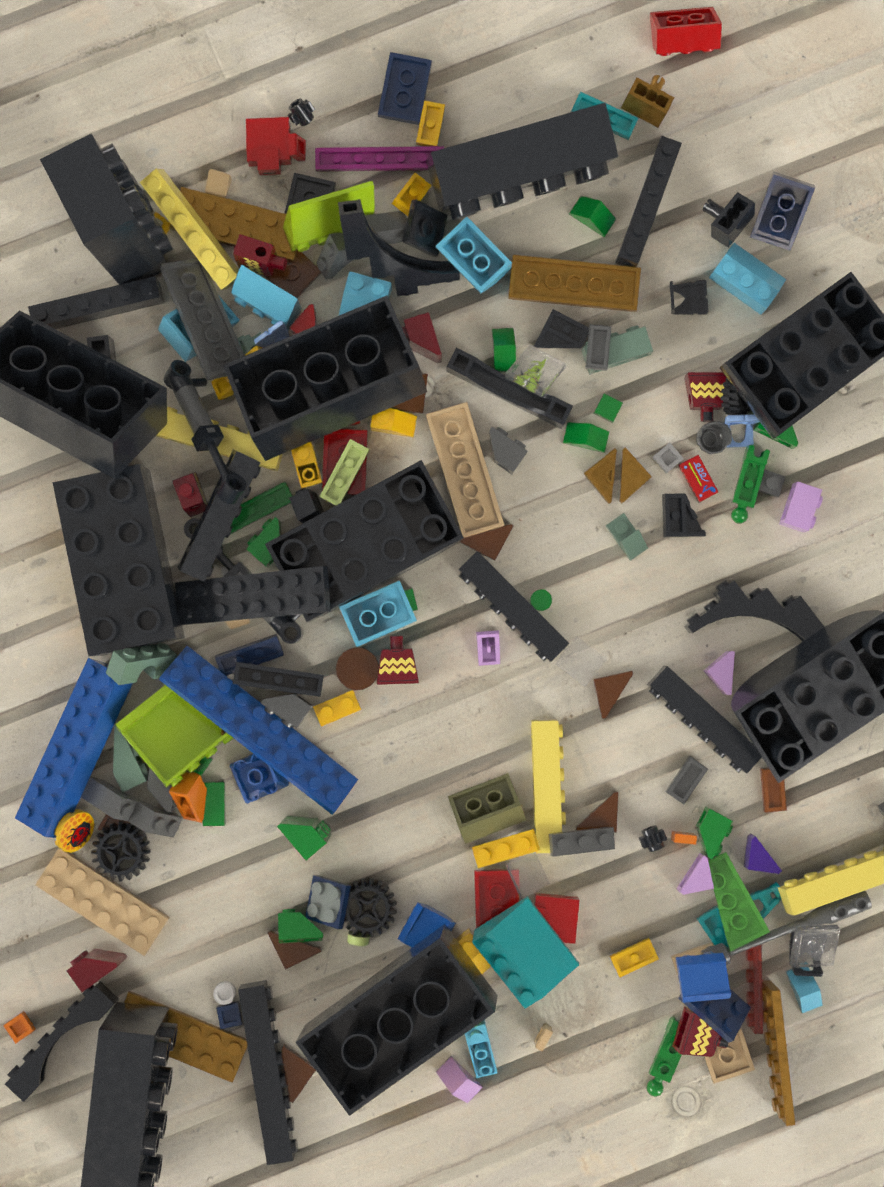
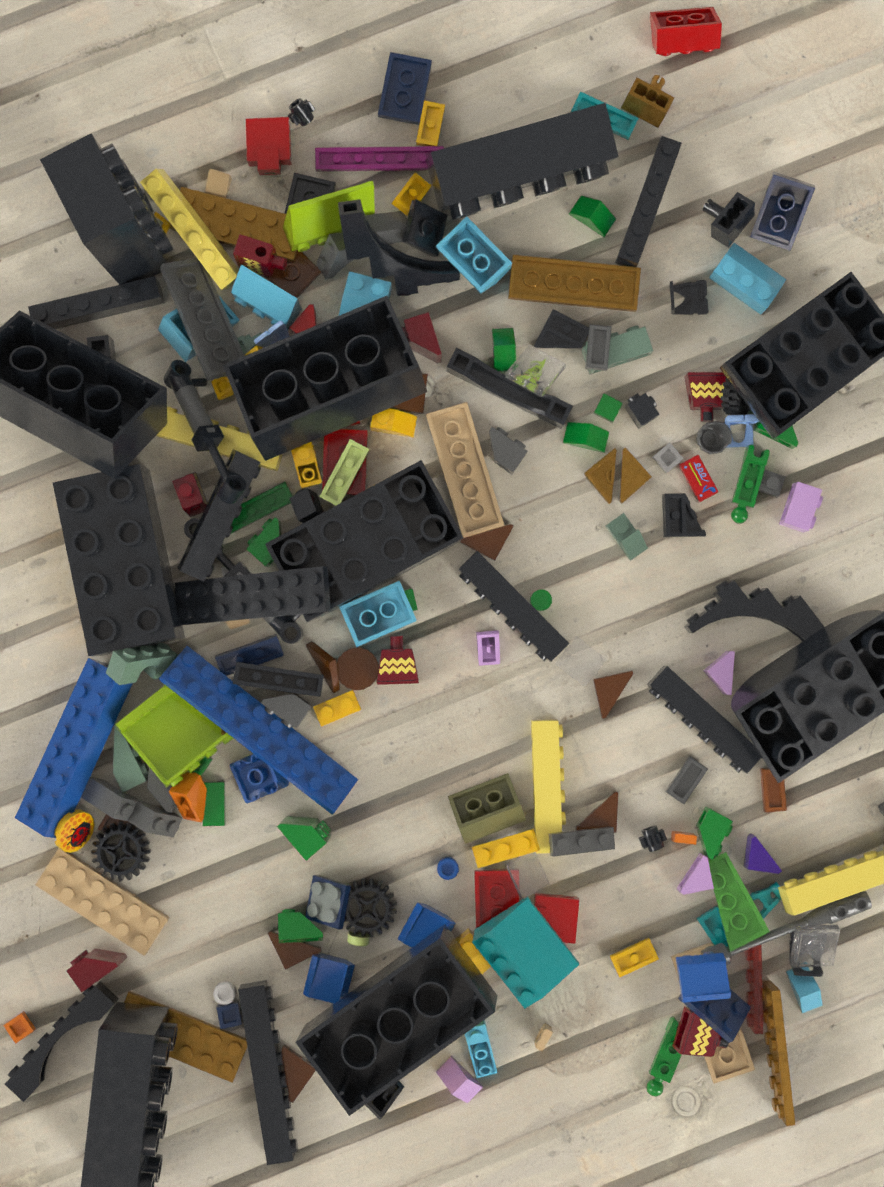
(297, 147): red tile -> none
(326, 665): none -> reddish brown tile
(328, 978): none -> blue slope
(382, 1102): none -> black slope
(447, 868): none -> blue tile
(642, 409): none -> black brick

